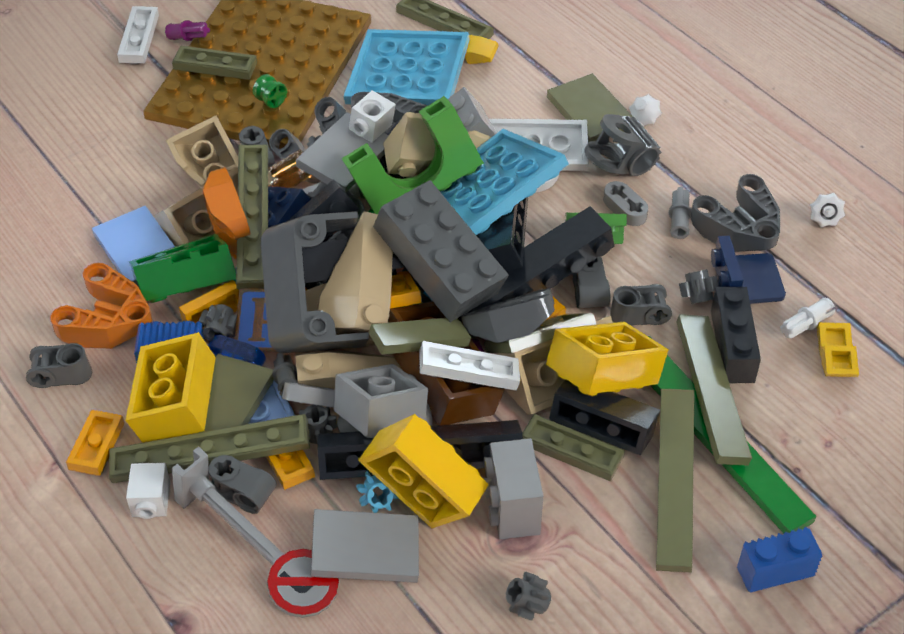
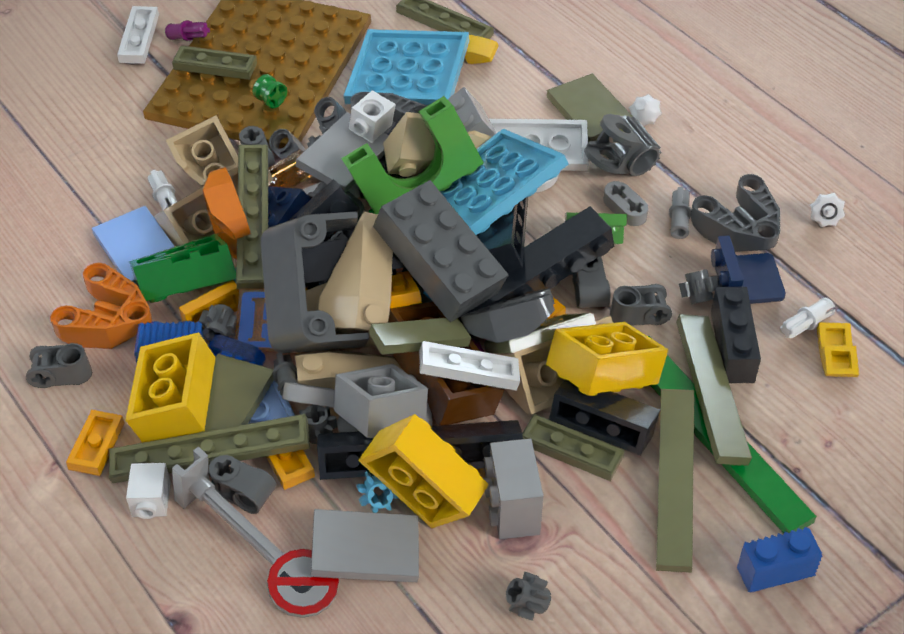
(162, 190): none -> white axle

